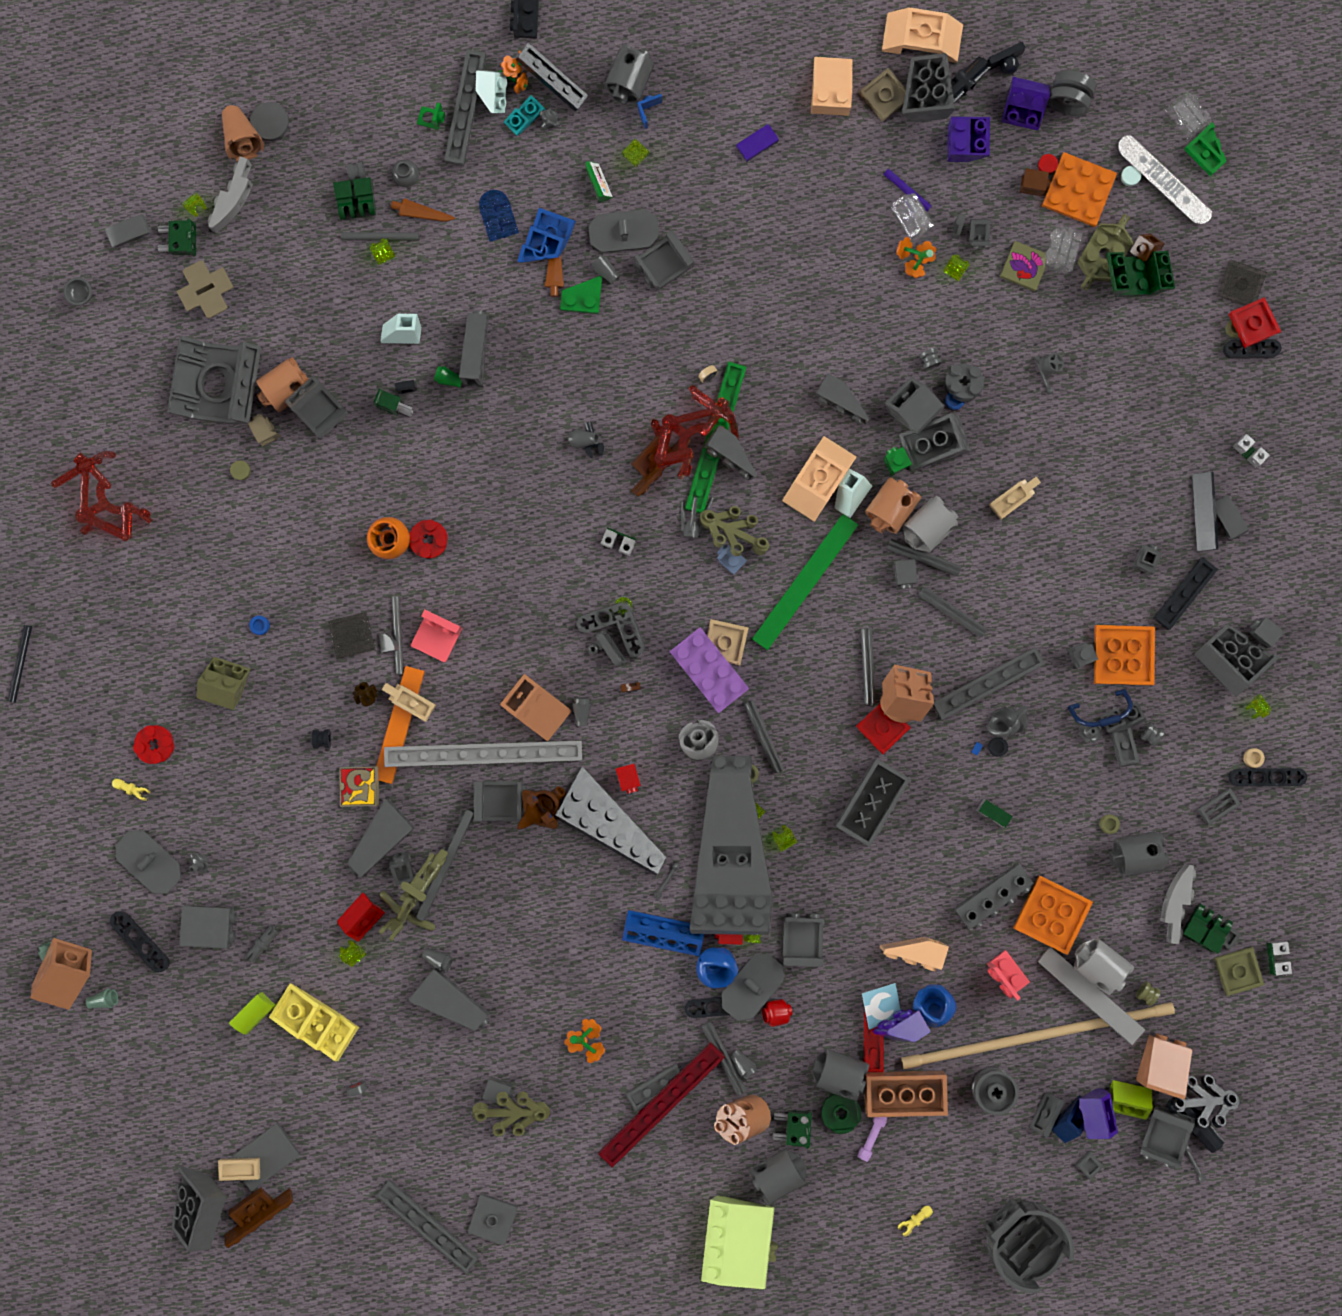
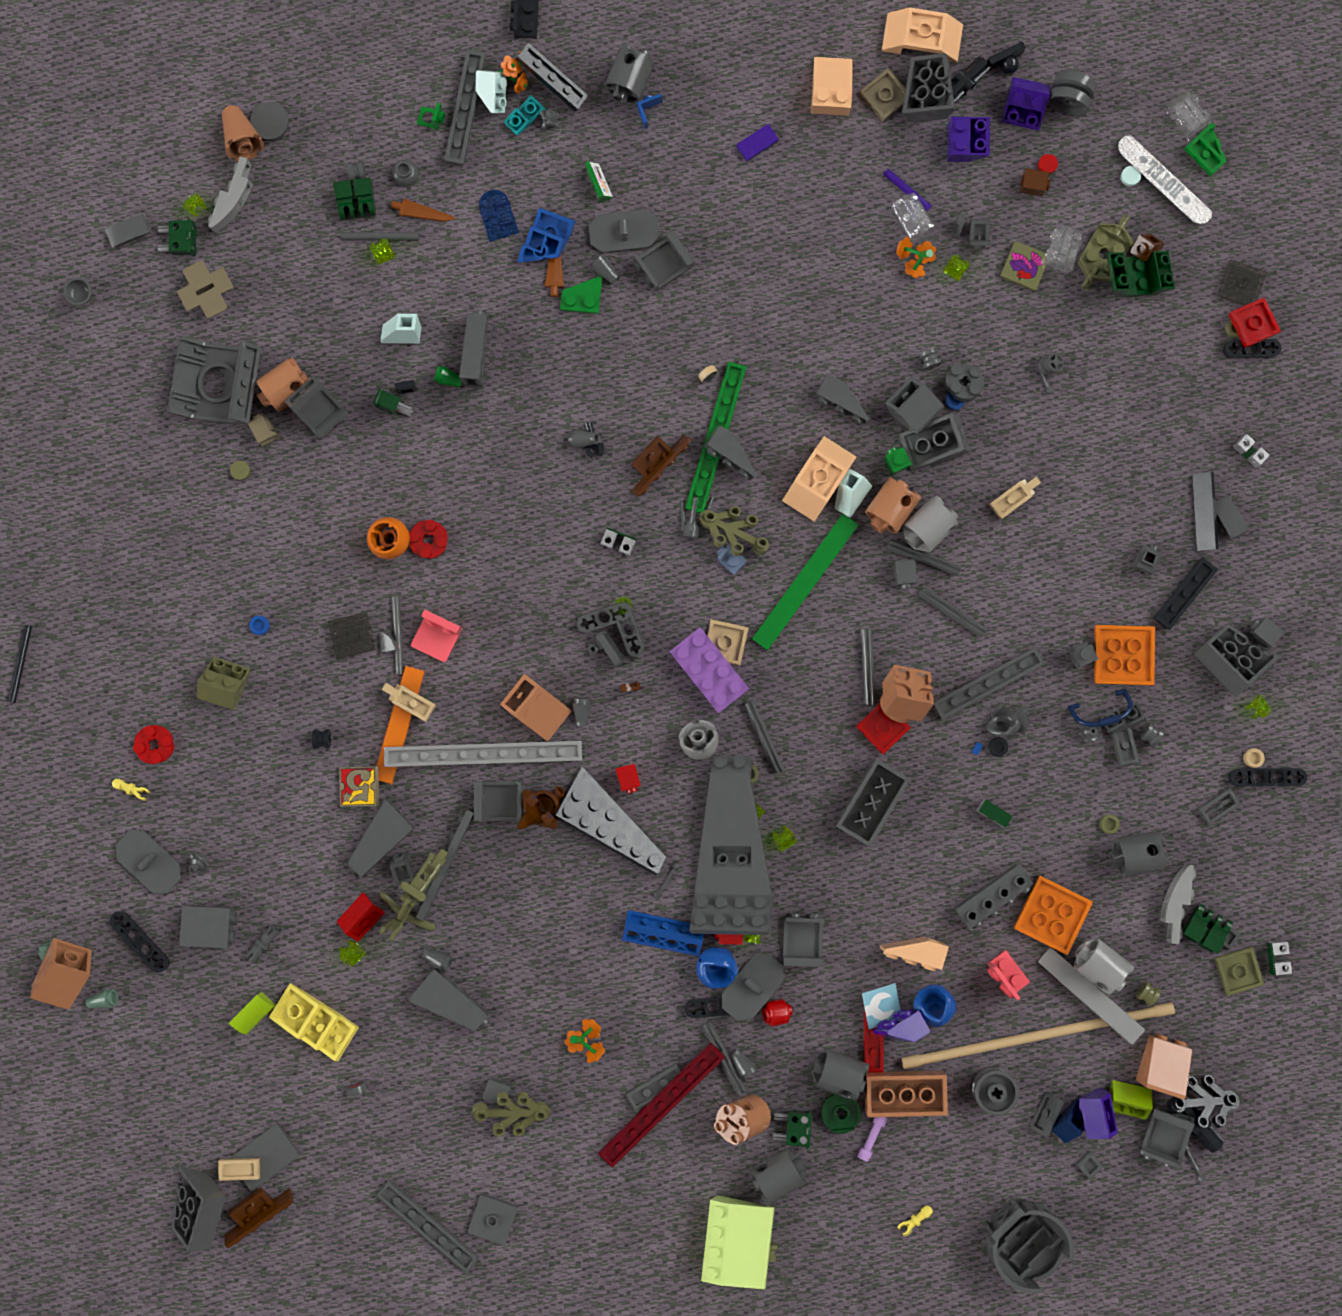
(87, 514): clear red piece -> none
(365, 694): dark brown gear -> none
(635, 152): clear neon green tile -> none
(671, 423): clear red piece -> none
(1079, 189): orange plate -> none

